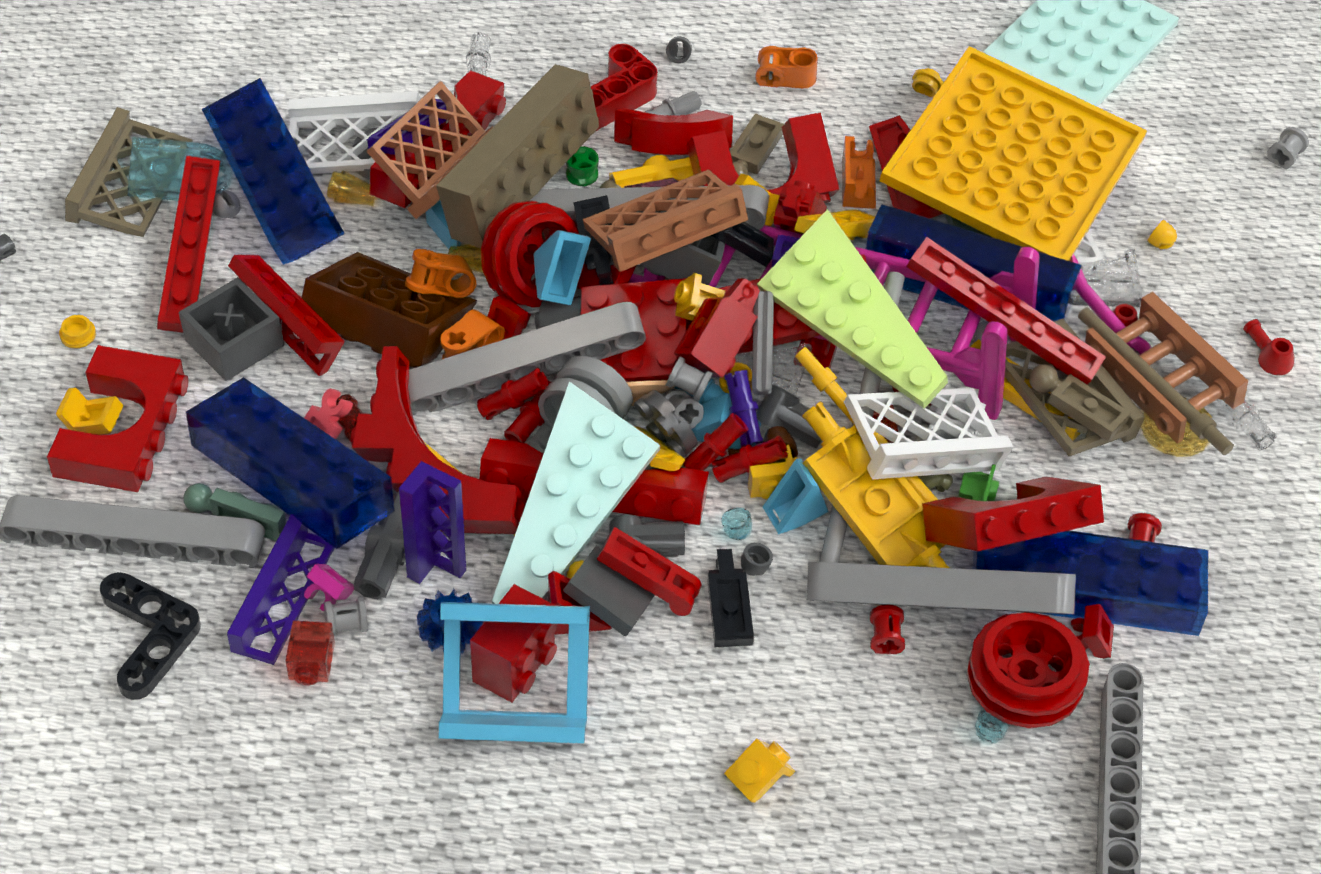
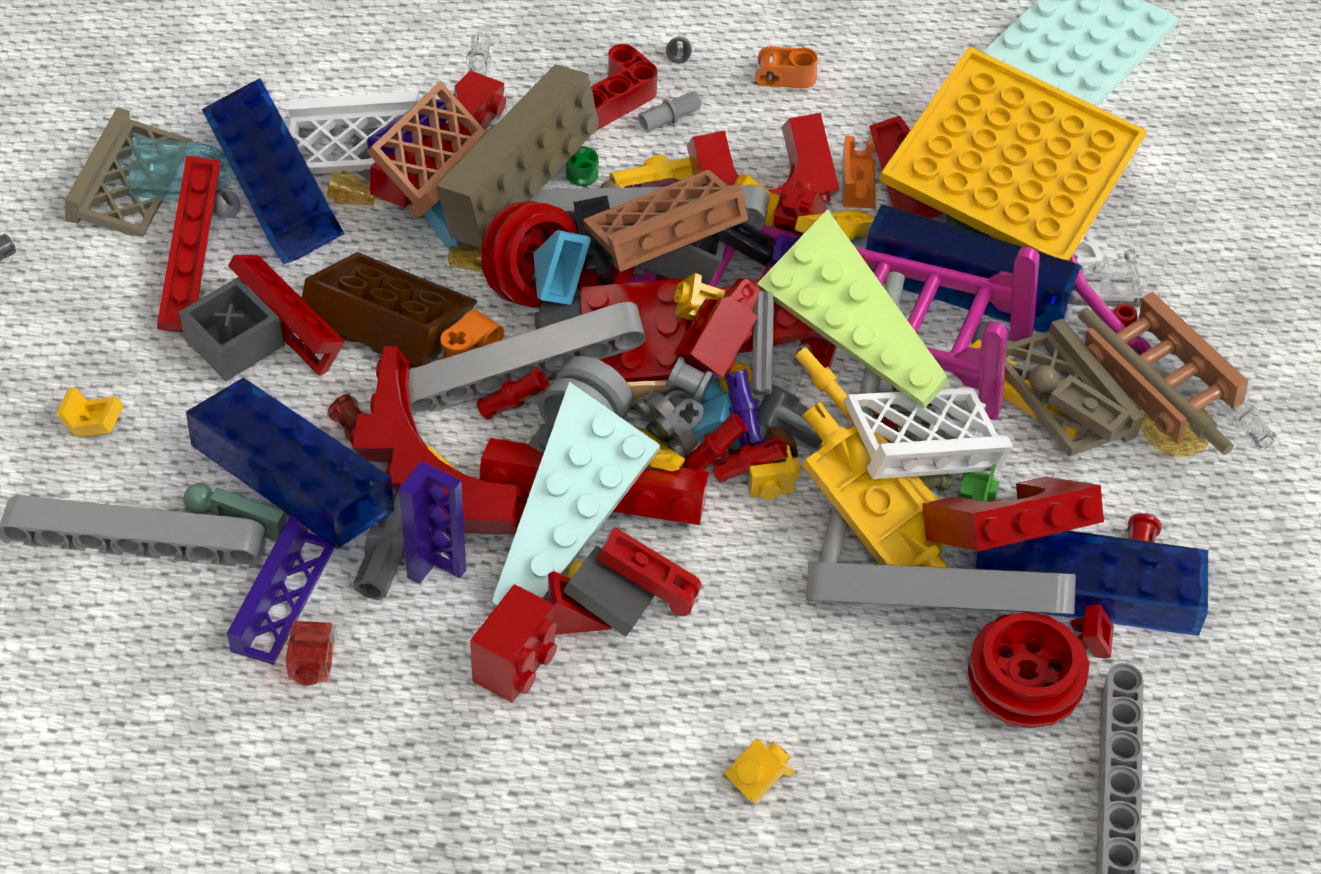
(77, 331): yellow plate -> none
(124, 457): red arch -> none
(162, 634): black beam -> none
(328, 415): coral plate -> none
(330, 582): dark pink tile -> none
(347, 615): light grey bush -> none
(432, 628): clear blue gear -> none
(434, 272): orange piece -> none
(509, 316): red tile -> none
(513, 725): medium azure piece -> none
(526, 421): red pin -> none
(662, 537): dark grey piece -> none
(667, 132): red arch -> none
(729, 603): black hinge -> none
(731, 523): clear light blue hinge -> none
(755, 144): dark tan plate -> none
(762, 559): dark grey hinge -> none
(795, 499): medium azure slope -> none
(887, 629): red bush -> none
(926, 81): yellow plate -> none
(987, 733): clear light blue hinge -> none
(1001, 306): red plate -> none
(1163, 236): yellow hinge -> none
(1275, 355): red bar -> none
(1285, 151): light grey bush -> none

